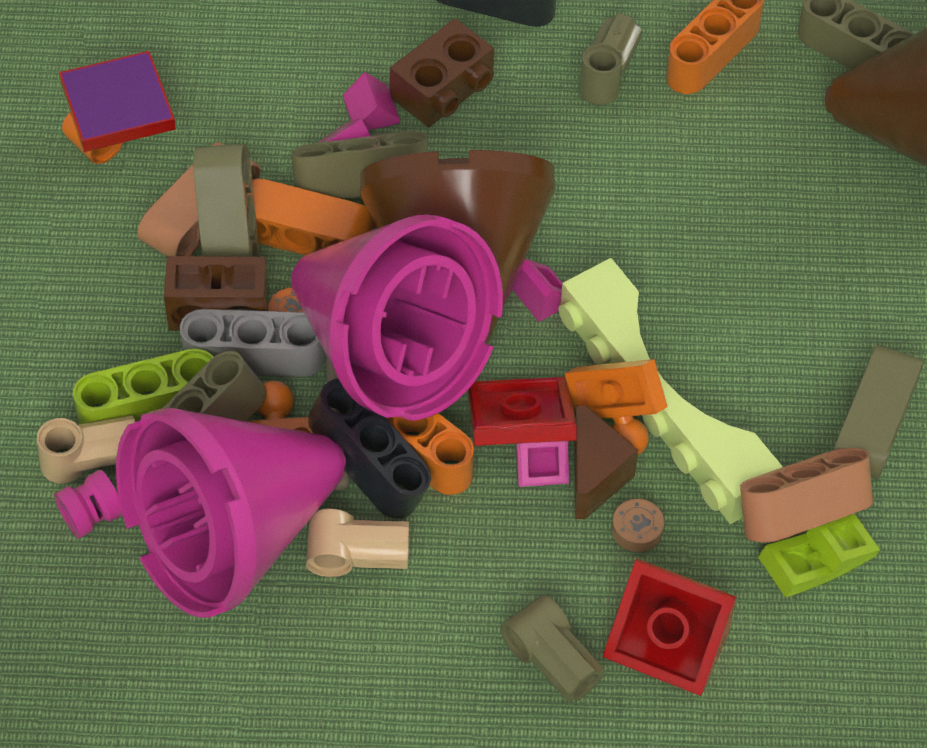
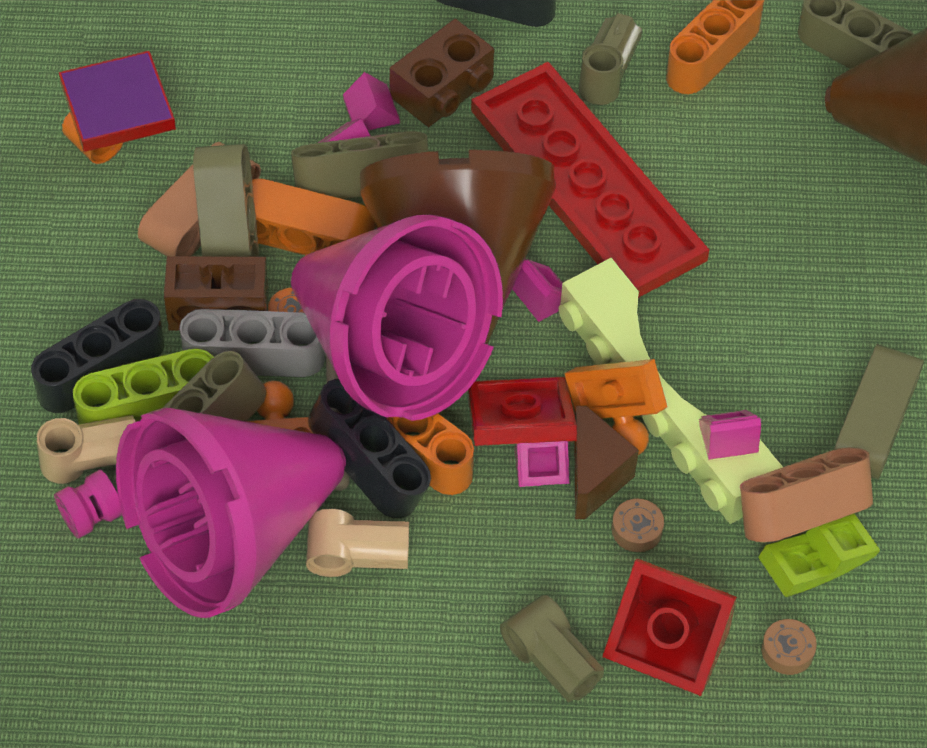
(110, 336): none -> black beam
(598, 185): none -> red plate
(730, 434): none -> dark pink slope
(789, 646): none -> medium nougat tile

